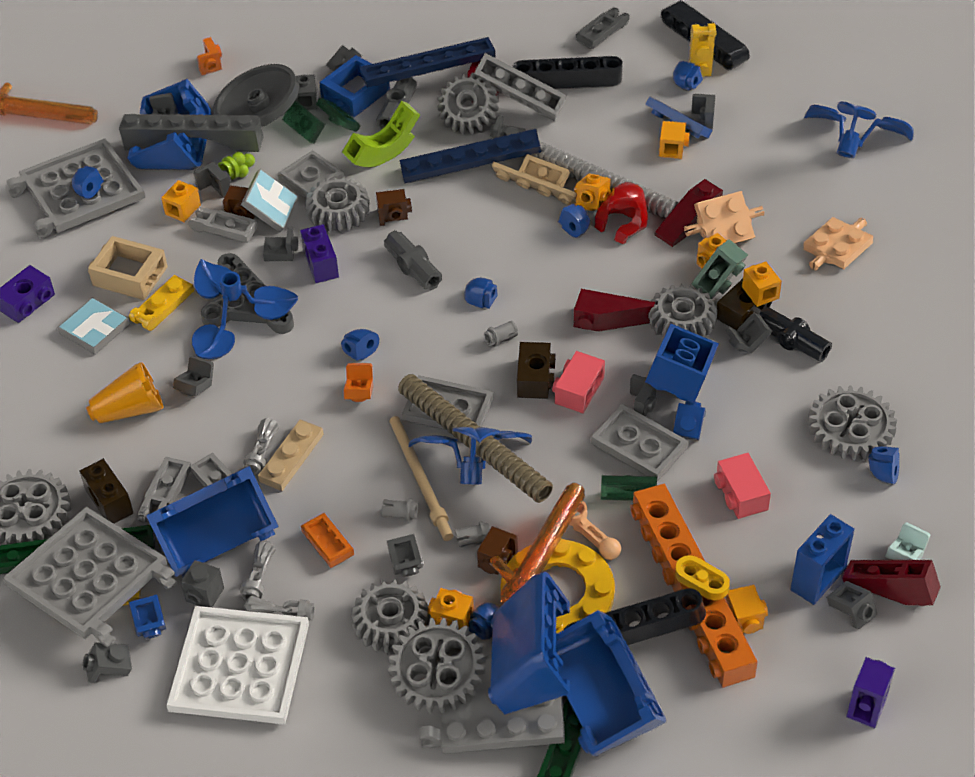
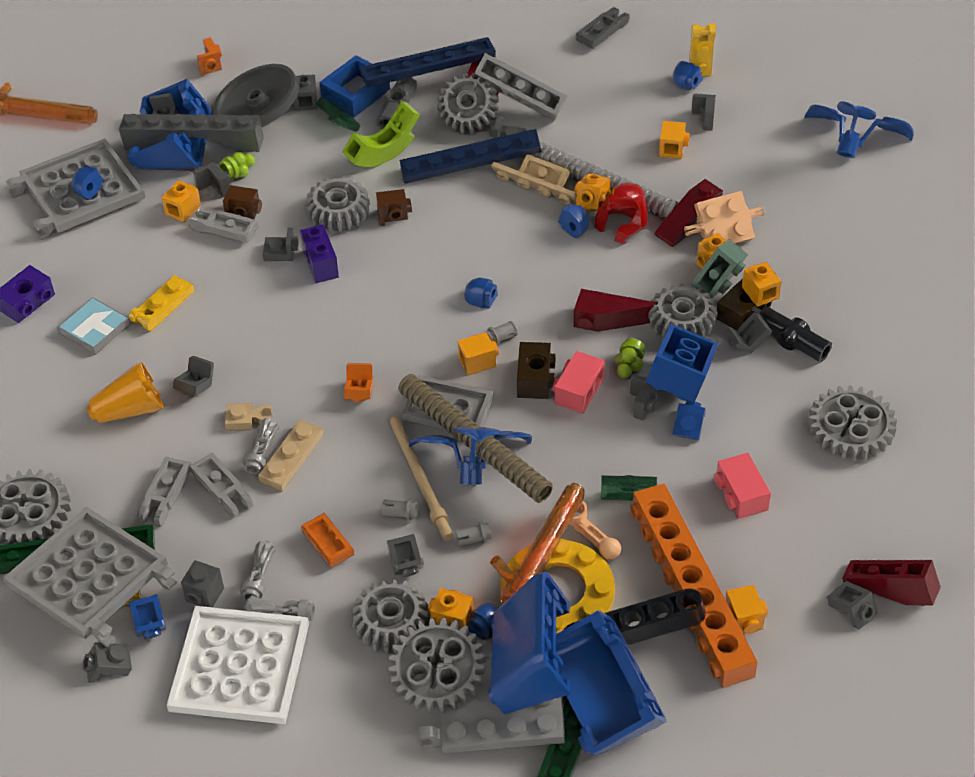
(106, 491): dark brown brick -> none
(144, 280): tan window -> none
(213, 521): blue windscreen -> none
(214, 279): blue plant -> none
(243, 415): none -> tan plate
(245, 310): dark grey beam -> none
(269, 200): tile -> none
(303, 122): clear green plate -> none
(307, 172): light grey tile -> none
(341, 57): dark grey bracket -> none
(360, 343): blue piece -> none
(413, 260): dark grey piece -> none
(477, 353): none -> light orange brick
(496, 543): reddish brown brick -> none
(574, 72): black beam -> none
(630, 357): none -> lime piece
(639, 442): light grey plate -> none
(694, 127): blue plate -> none
(704, 577): yellow plate -> none
(727, 49): black beam -> none
(822, 559): blue window -> none
(838, 243): light nougat plate -> none
(870, 692): dark purple brick -> none
(885, 464): blue piece -> none
(909, 544): light aqua bracket -> none

